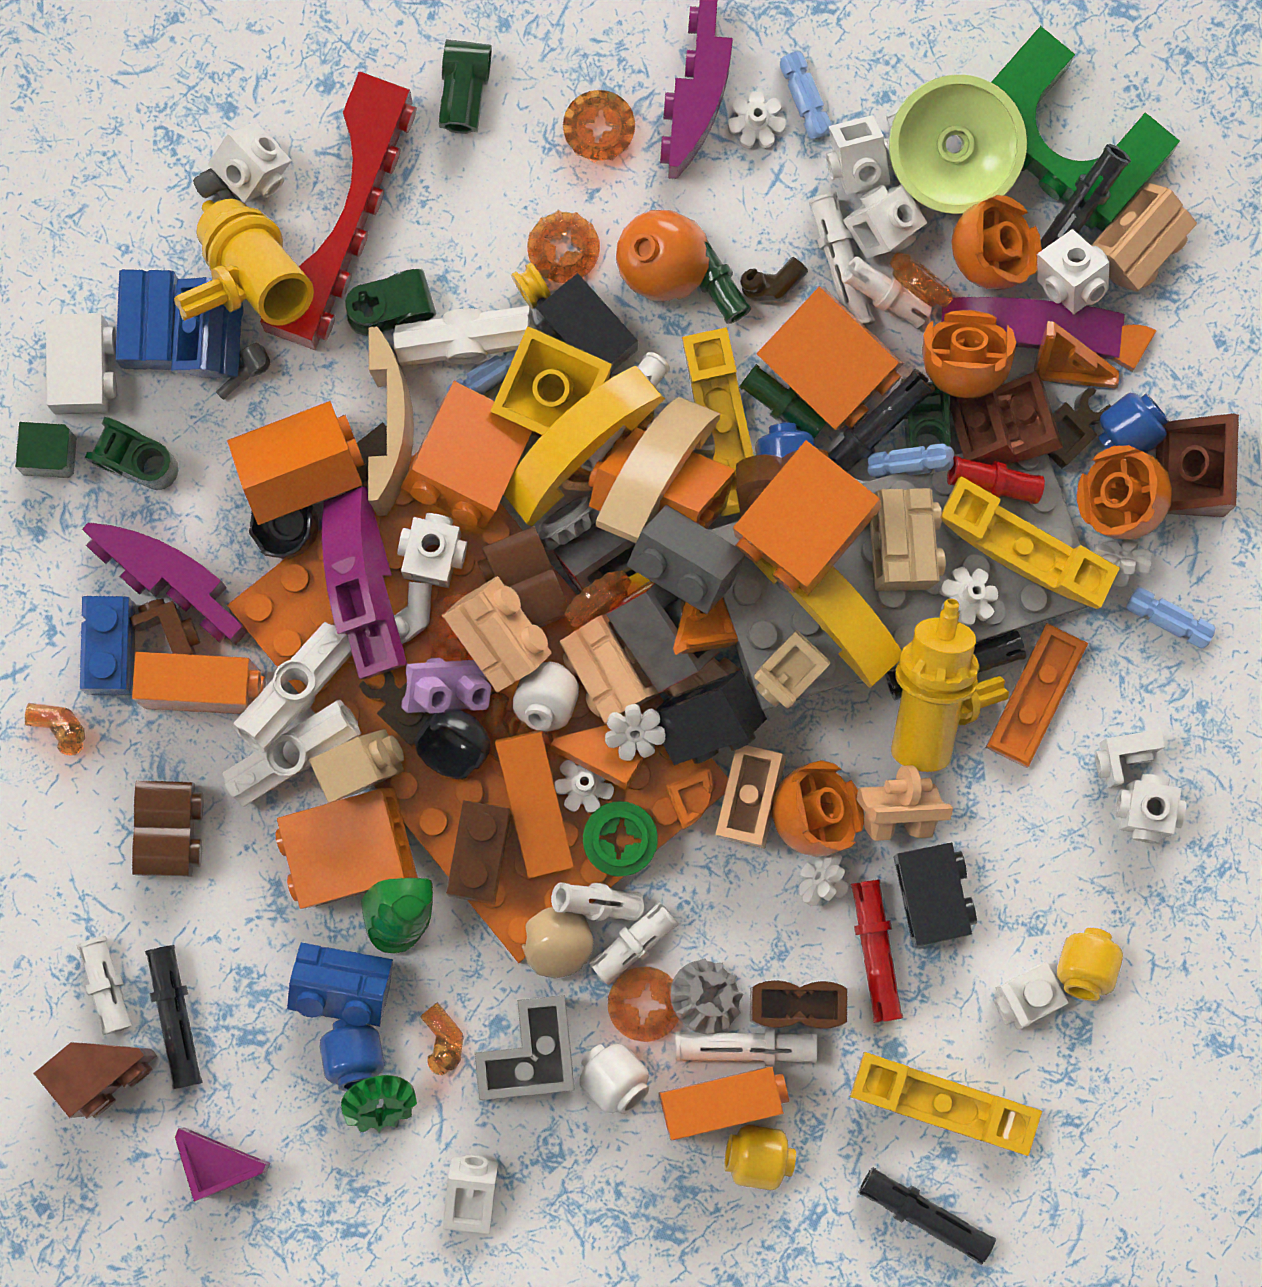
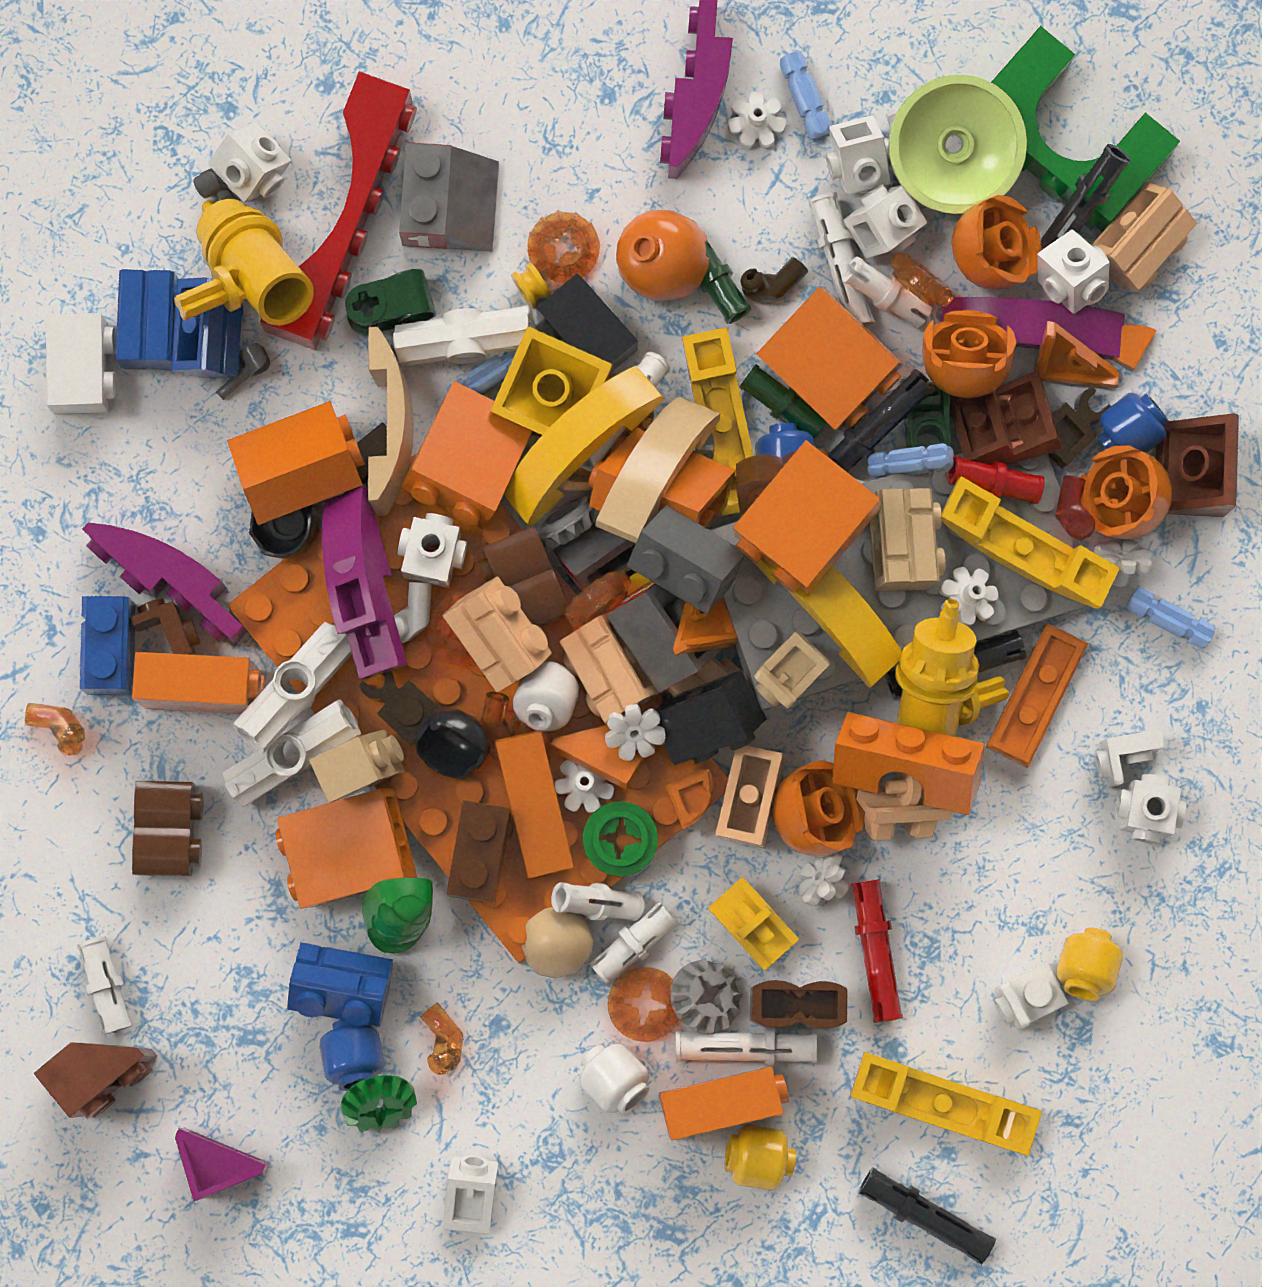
(45, 450): dark green piece -> none
(126, 452): dark green piece -> none
(173, 1016): black pin -> none
(445, 686): lavender hips -> none
(448, 198): none -> flat silver slope
(464, 76): dark green piece -> none
(541, 1063): light grey brick -> none
(584, 111): clear orange gear -> none
(753, 923): none -> yellow hips
(934, 894): black brick -> none
(942, 763): none -> orange arch
(1071, 512): none -> clear red arm

